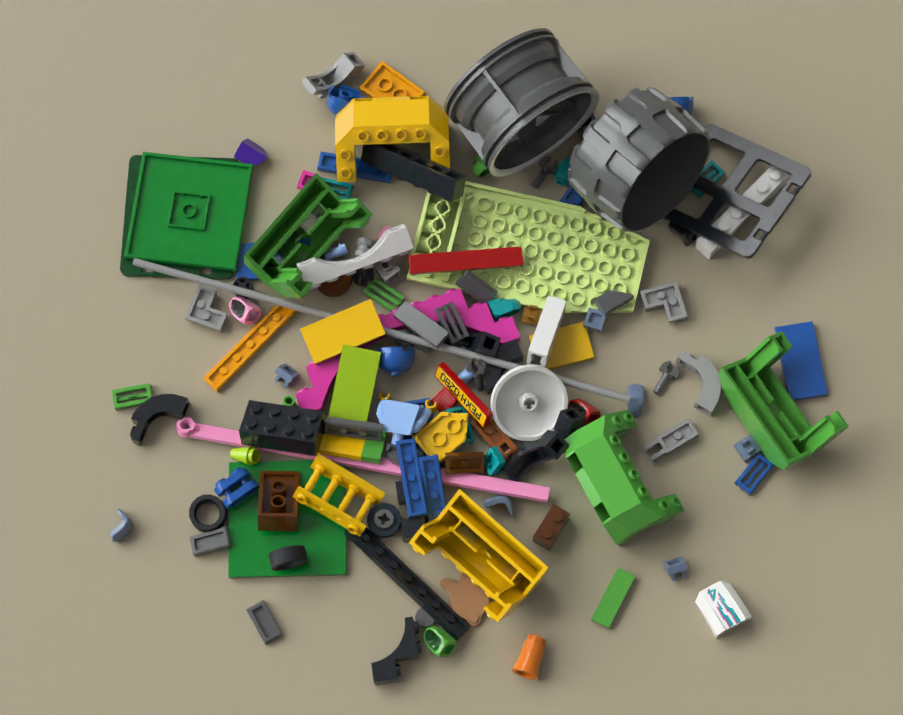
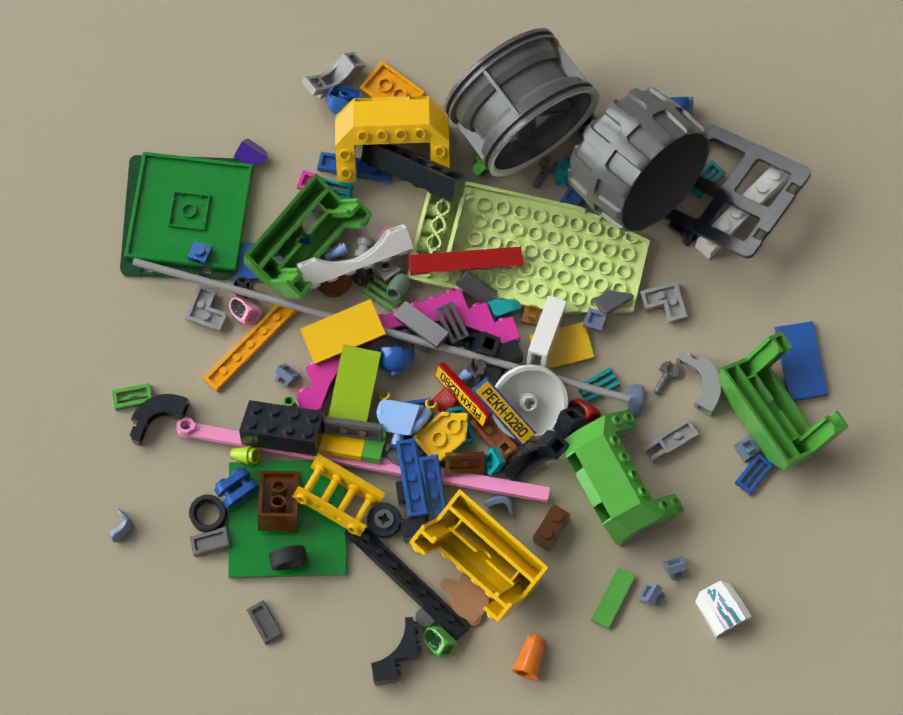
(200, 253): none -> blue plate
(398, 286): none -> sand green brick
(504, 411): none -> tile
(595, 378): none -> teal tile
(650, 594): none -> sand blue tile

